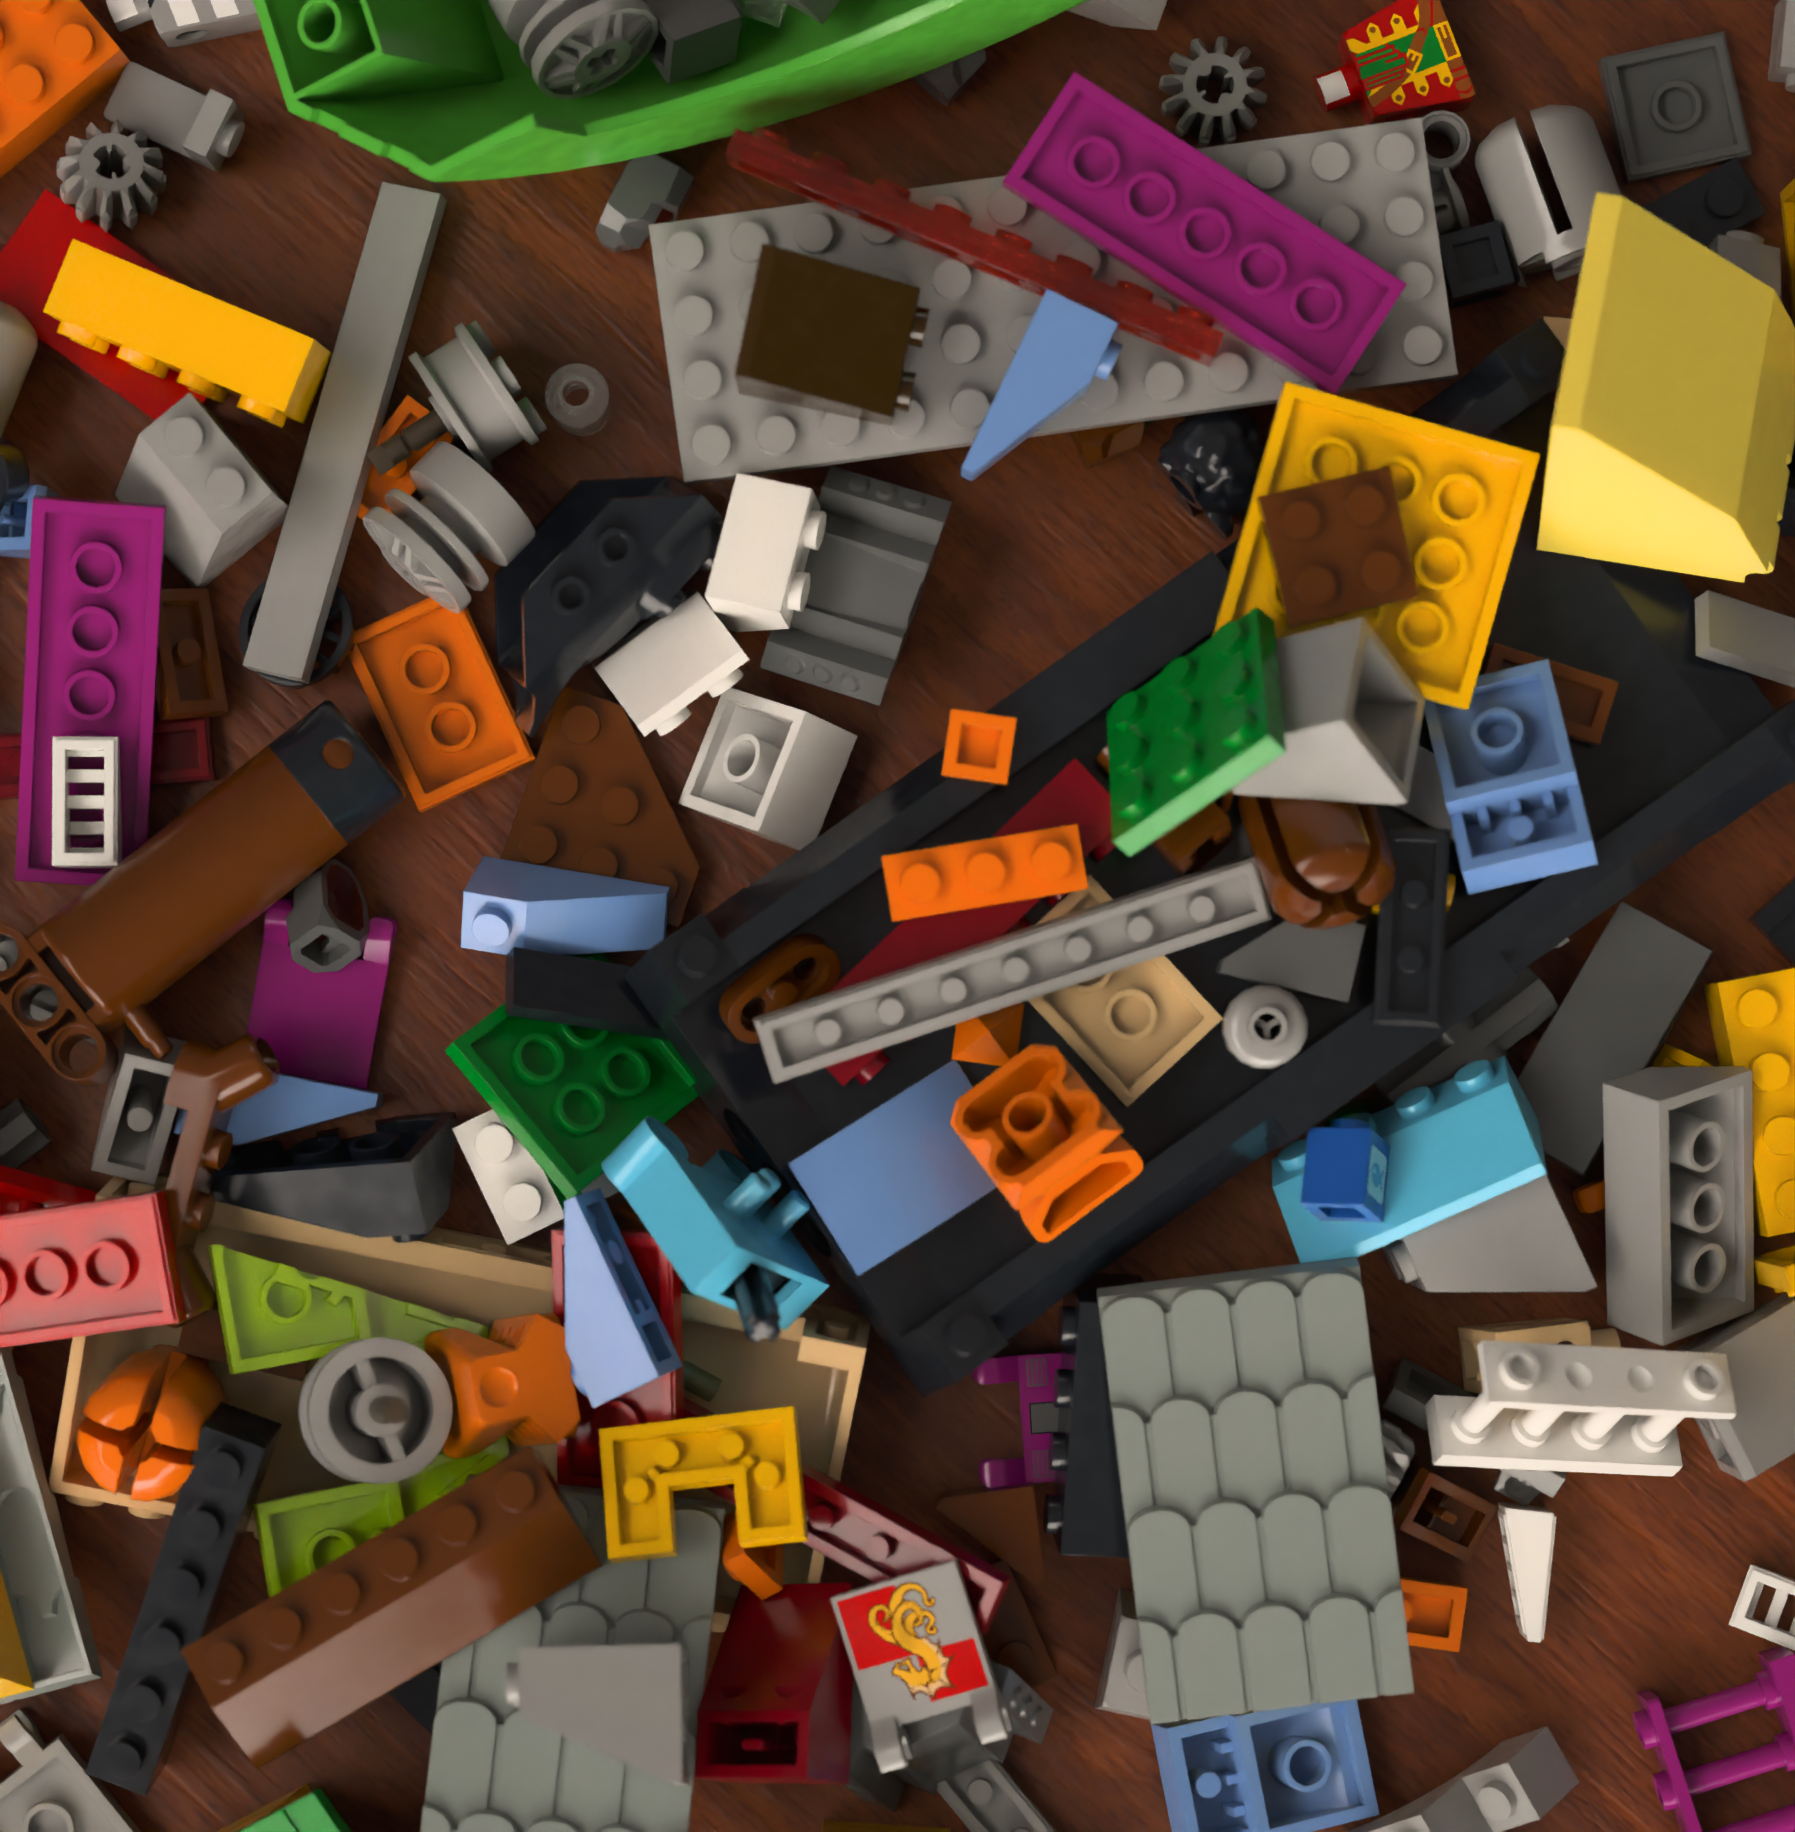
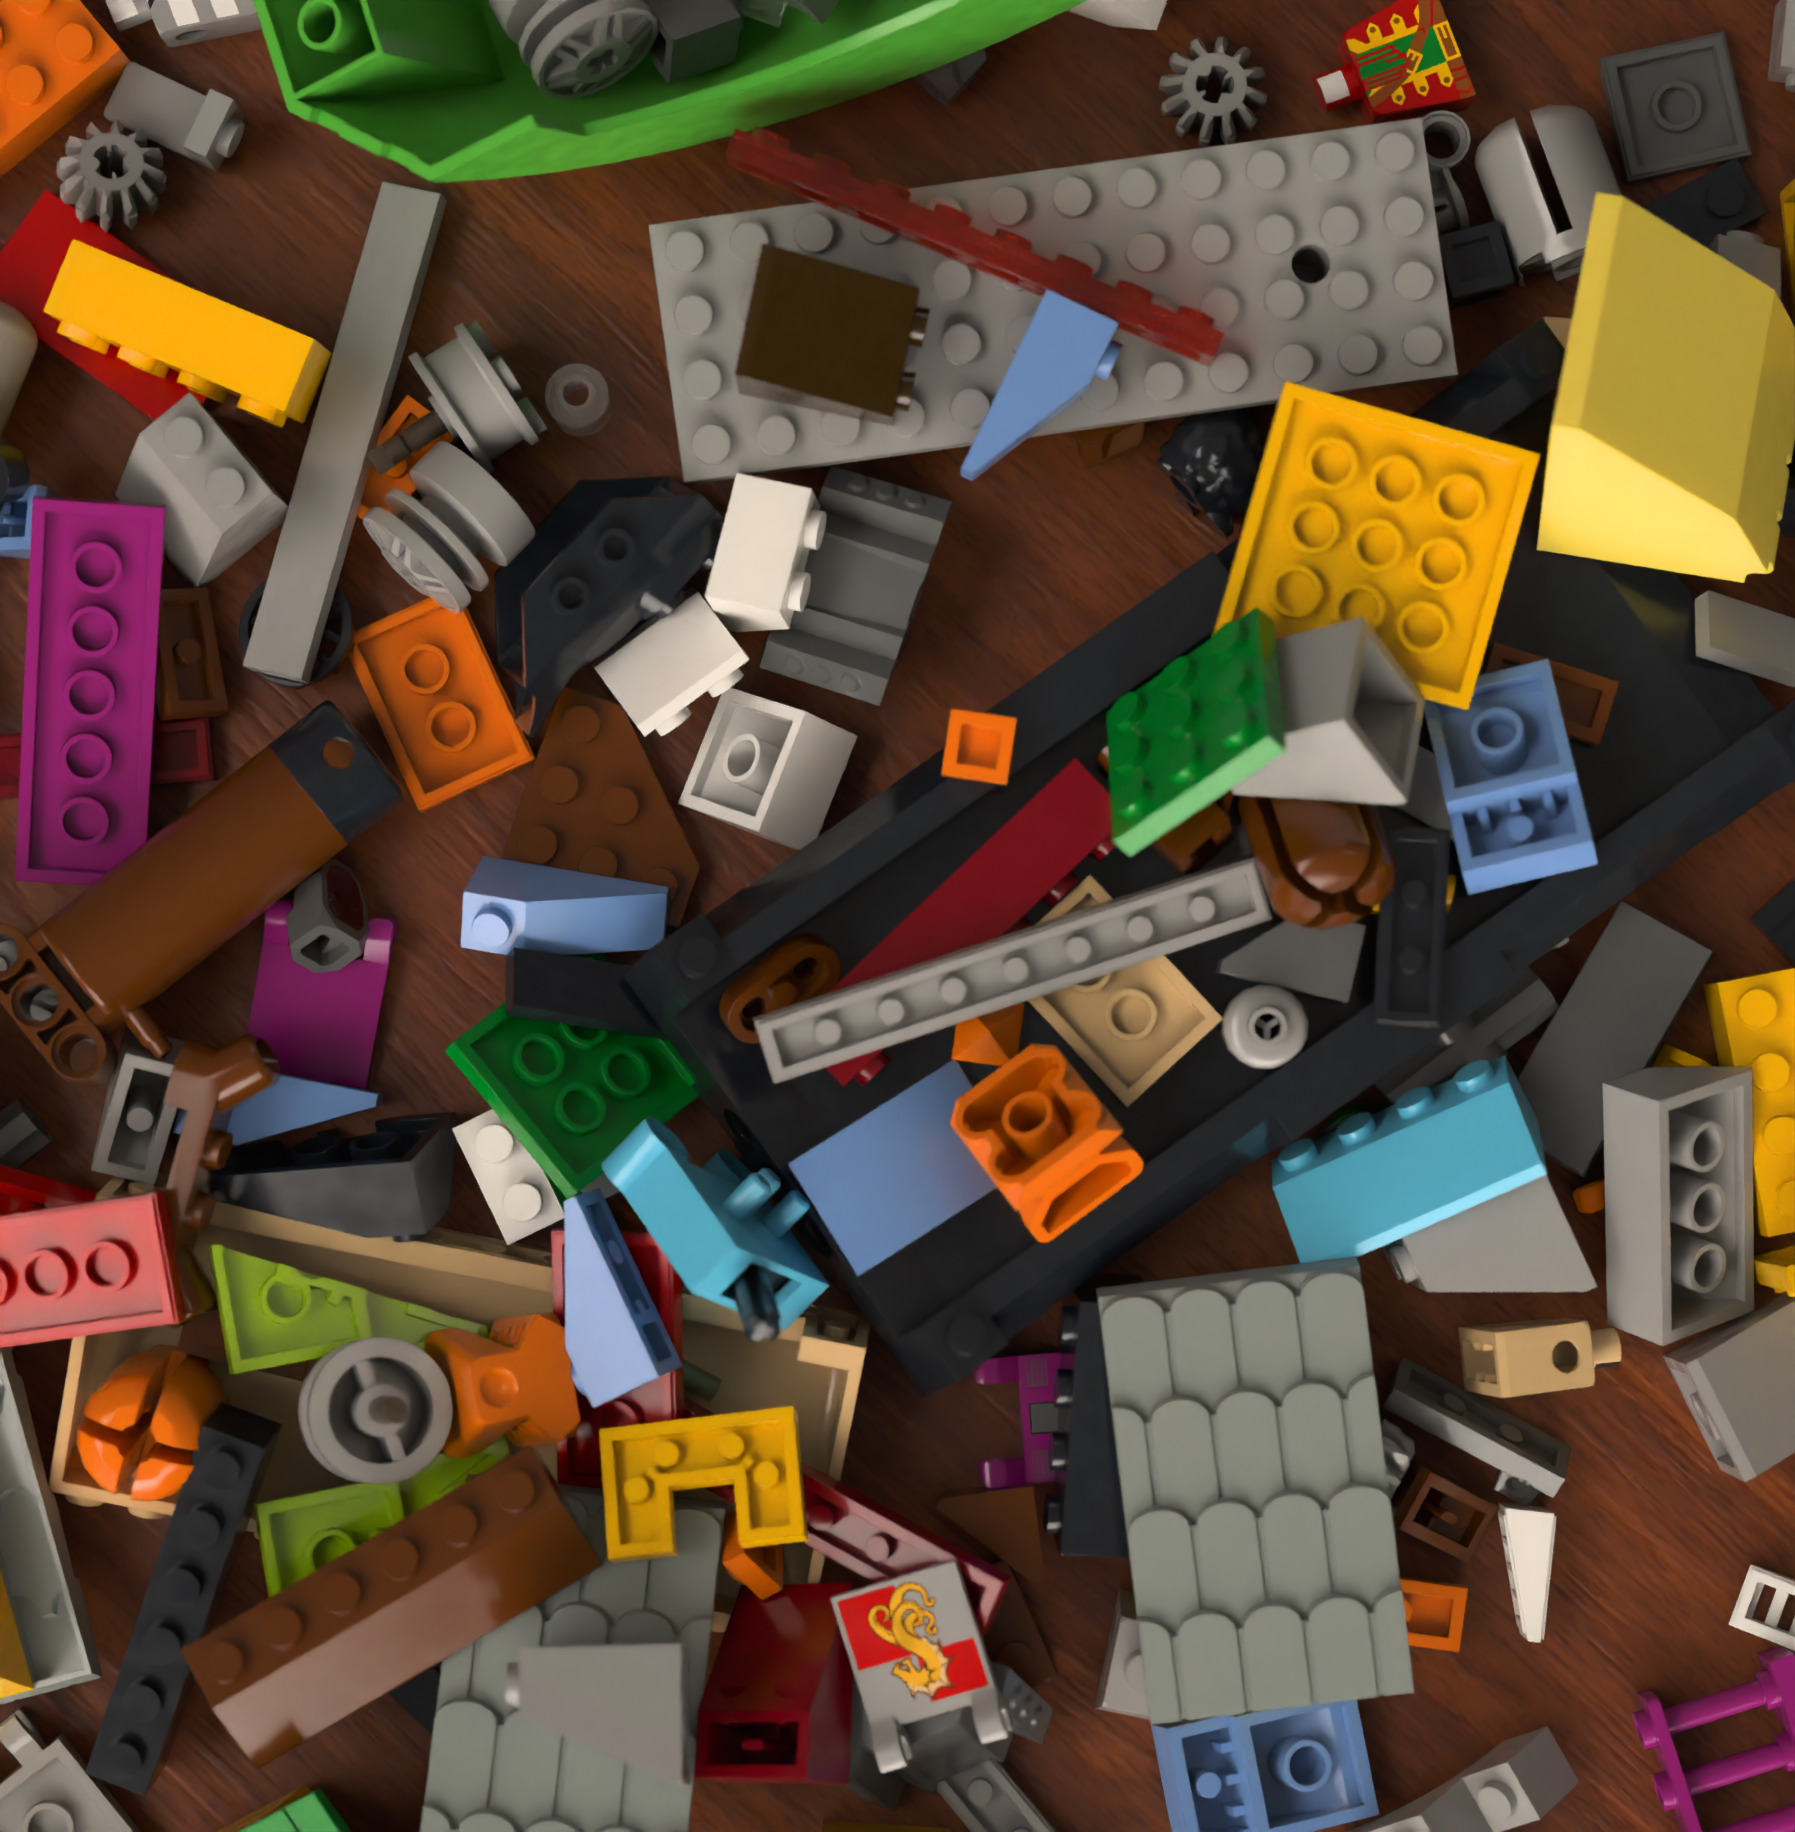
(62, 828): white slope -> none
(645, 194): dark grey rock -> none
(984, 872): orange plate -> none
(1203, 234): magenta plate -> none
(1337, 547): reddish brown plate -> none
(1345, 1172): blue brick -> none
(1578, 1408): white fence -> none

